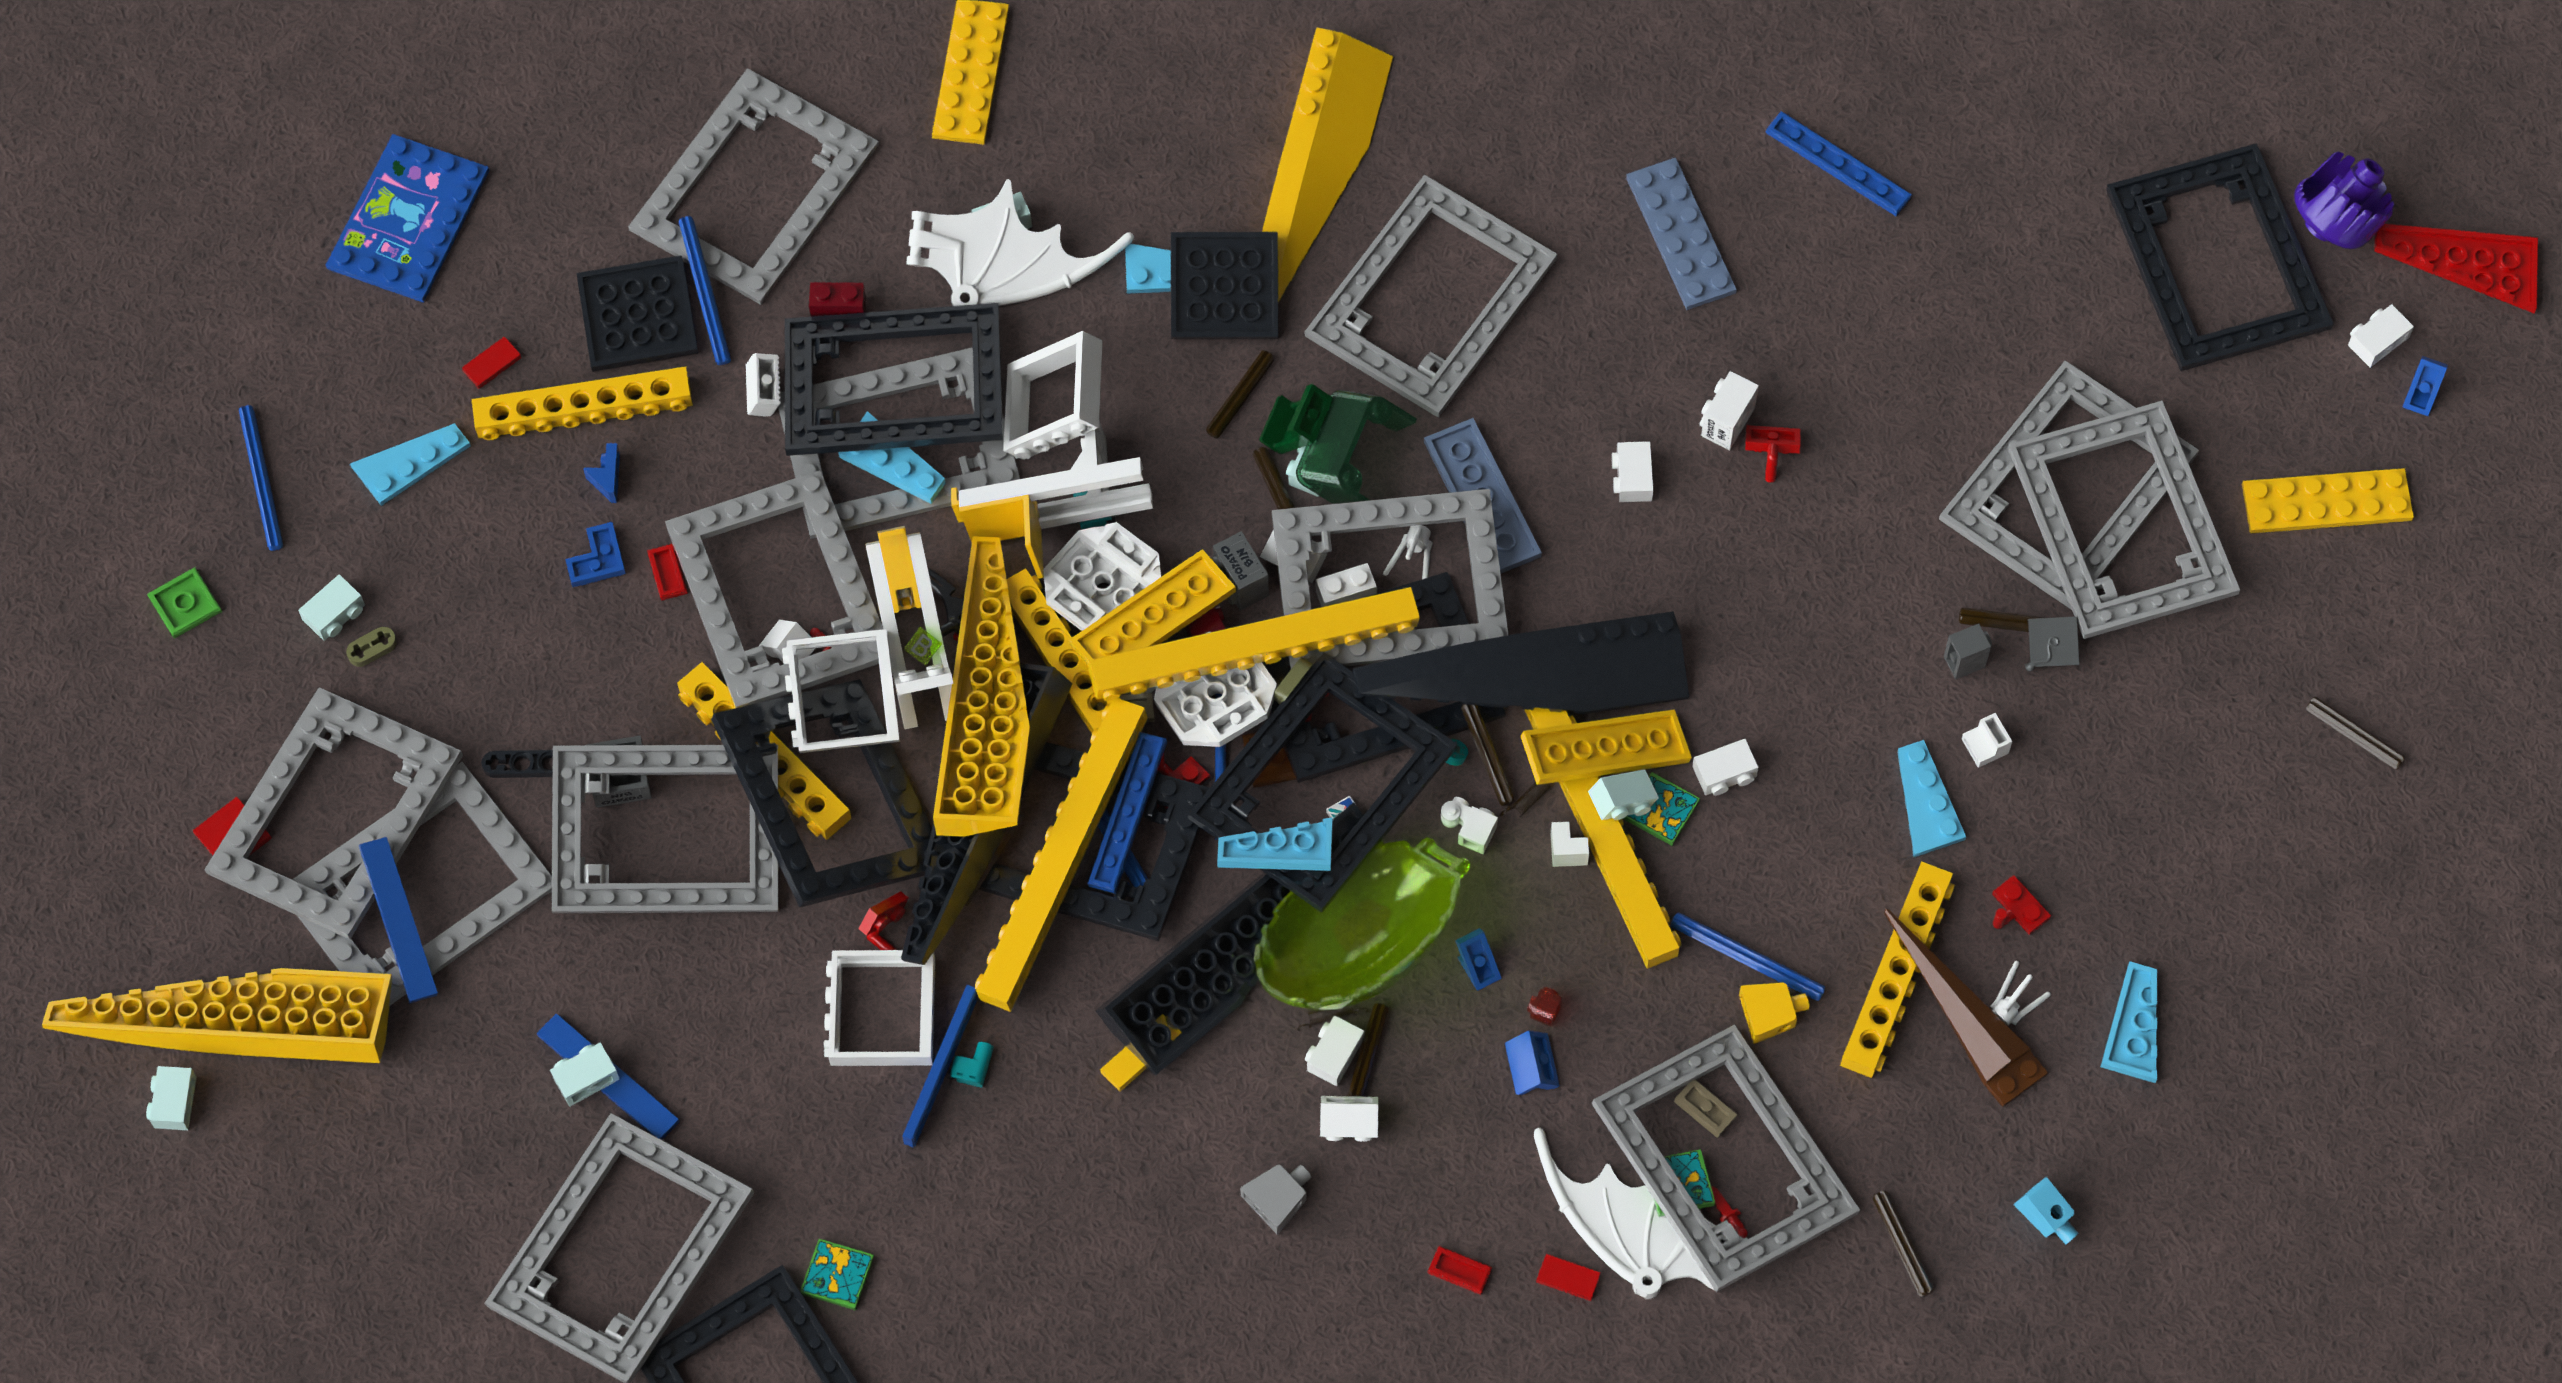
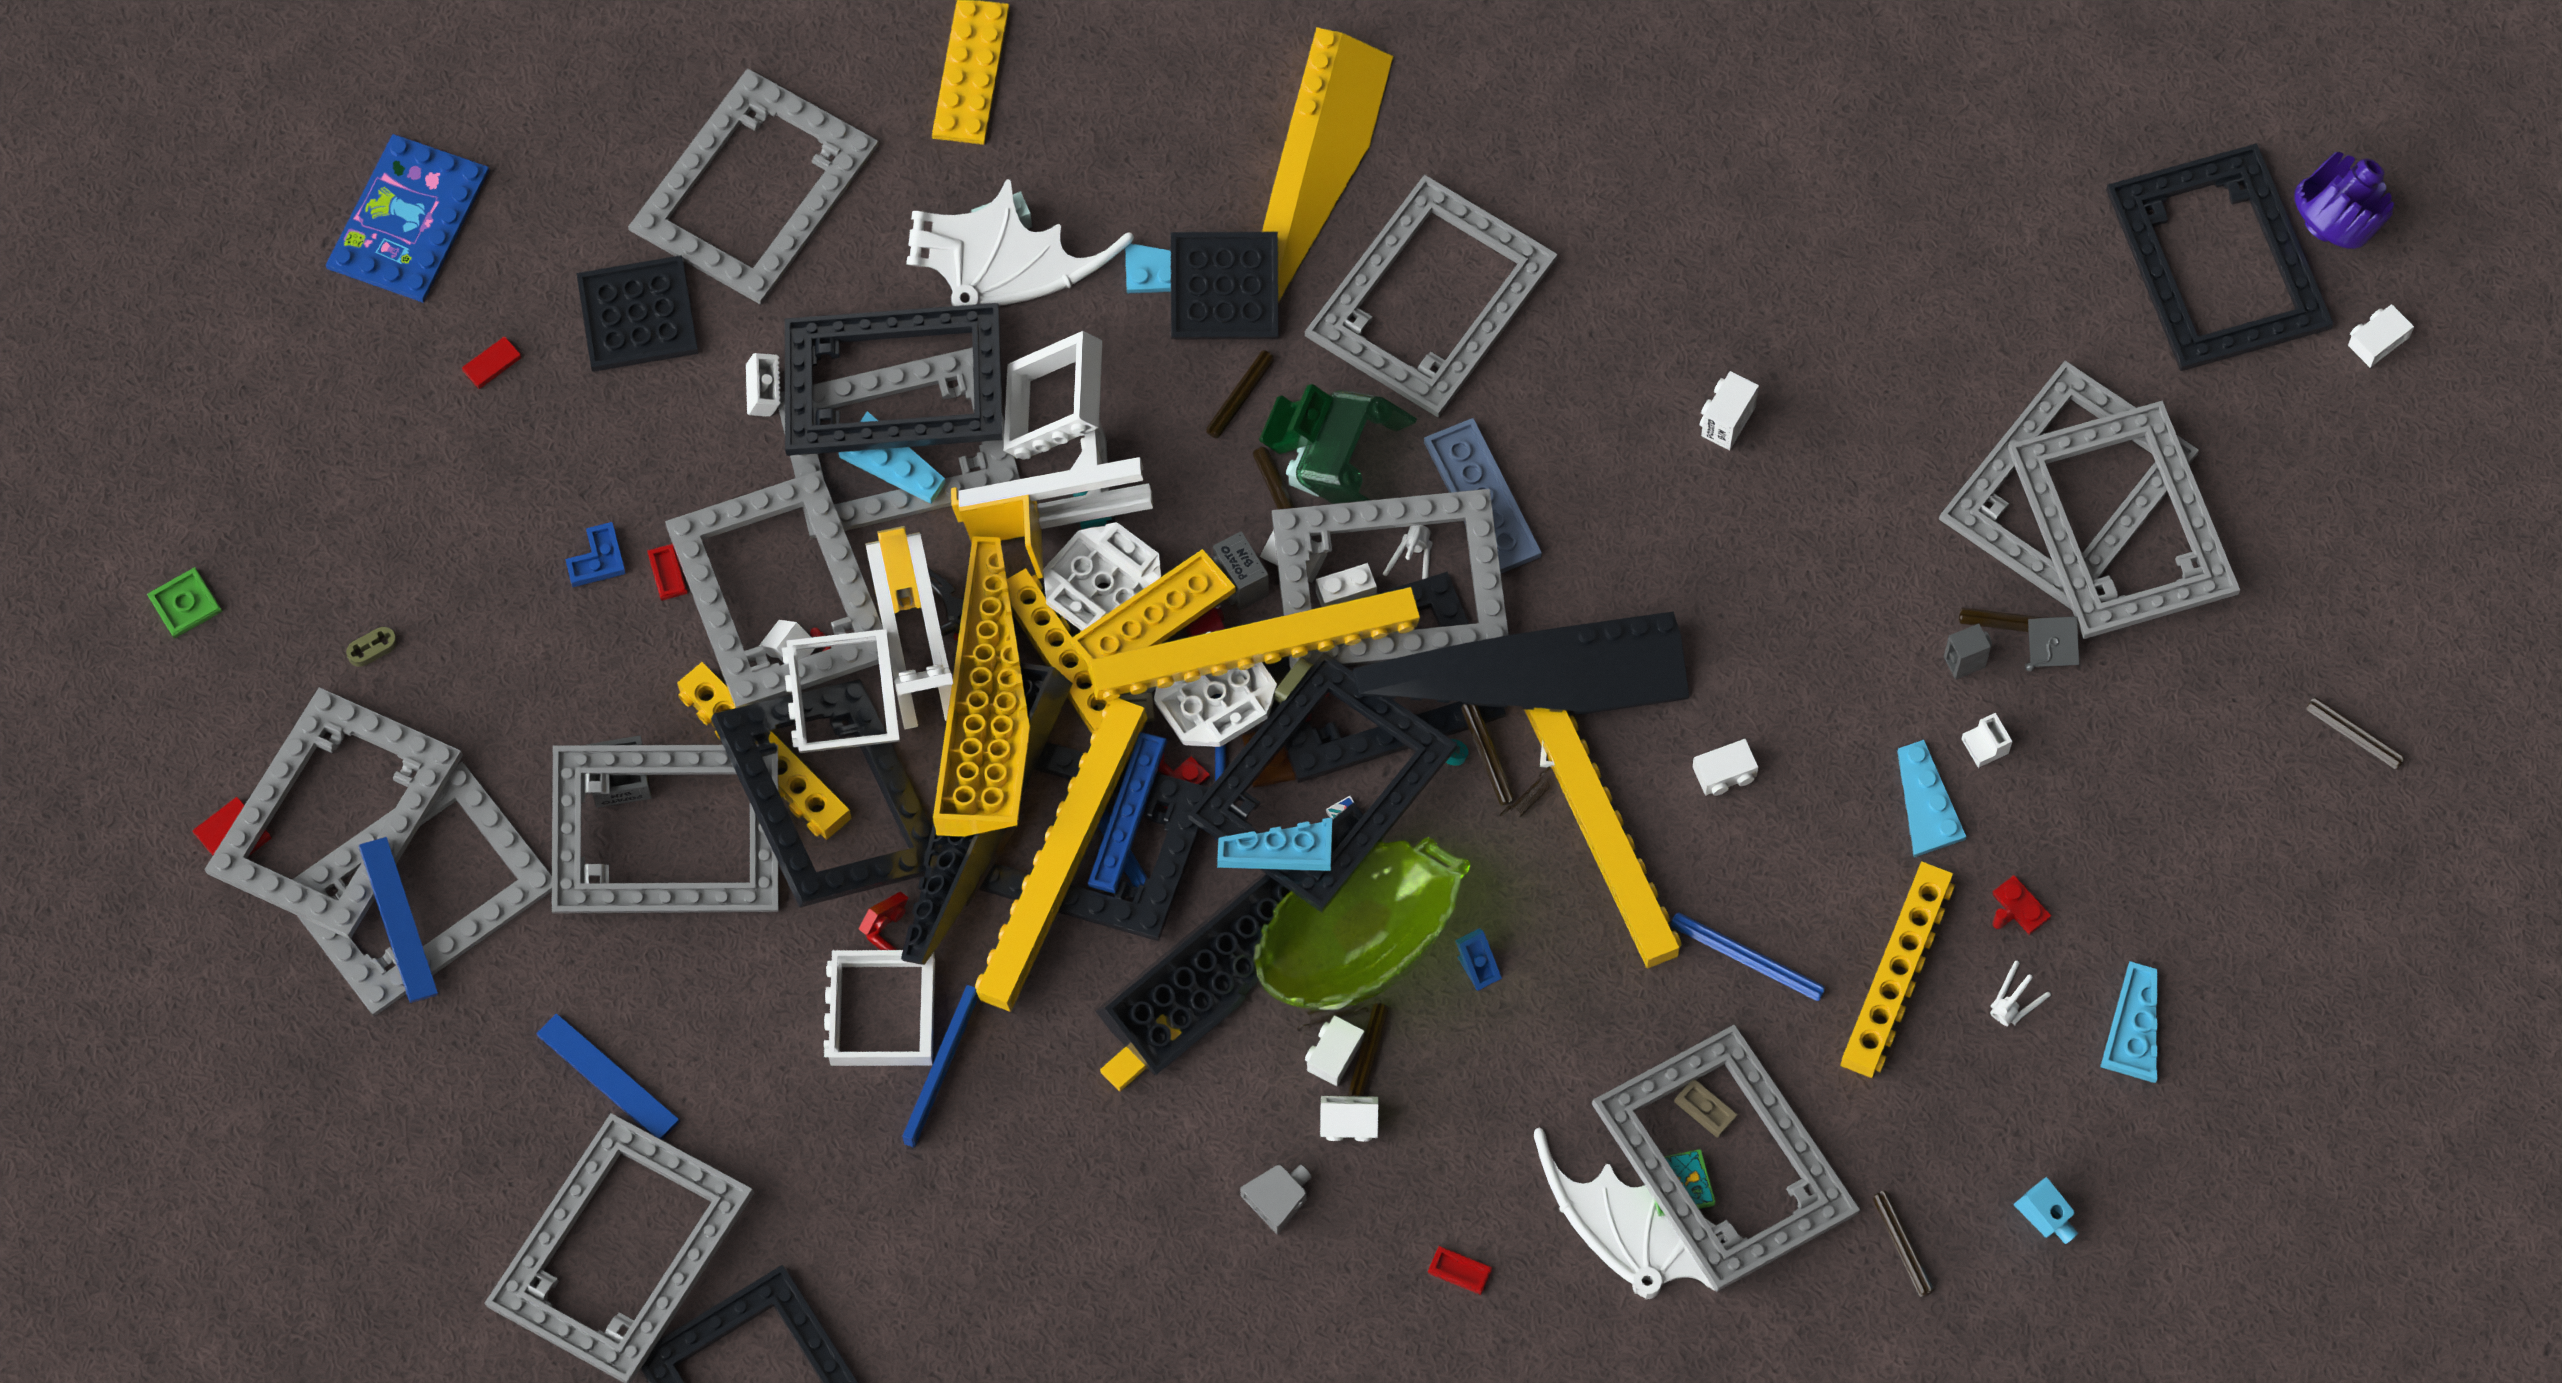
(171, 1098): light aqua brick -> none
(252, 1015): yellow wedge -> none
(260, 478): blue axle -> none
(332, 608): light aqua brick -> none
(403, 465): medium azure wing -> none
(535, 768): black beam -> none
(569, 396): yellow brick -> none
(584, 1073): light aqua brick -> none
(606, 478): blue slope -> none
(704, 290): blue axle -> none
(836, 298): dark red brick -> none
(837, 1274): tile -> none
(922, 645): clear neon green tile -> none
(973, 1070): teal piece -> none
(1476, 823): white brick -> none
(1531, 1062): panel -> none
(1545, 1006): clear red plate -> none
(1567, 850): white piece -> none
(1568, 1277): red tile -> none
(1605, 747): yellow plate -> none
(1623, 795): light aqua brick -> none
(1634, 471): white brick -> none
(1669, 811): tile -> none
(1681, 233): sand blue plate -> none
(1729, 1214): red piece -> none
(1770, 1009): yellow torso -> none
(1772, 441): red plate -> none
(1838, 163): blue tile -> none
(1993, 1048): reddish brown plate -> none
(2327, 500): yellow plate -> none
(2425, 386): blue slope -> none
(2480, 261): red wing -> none

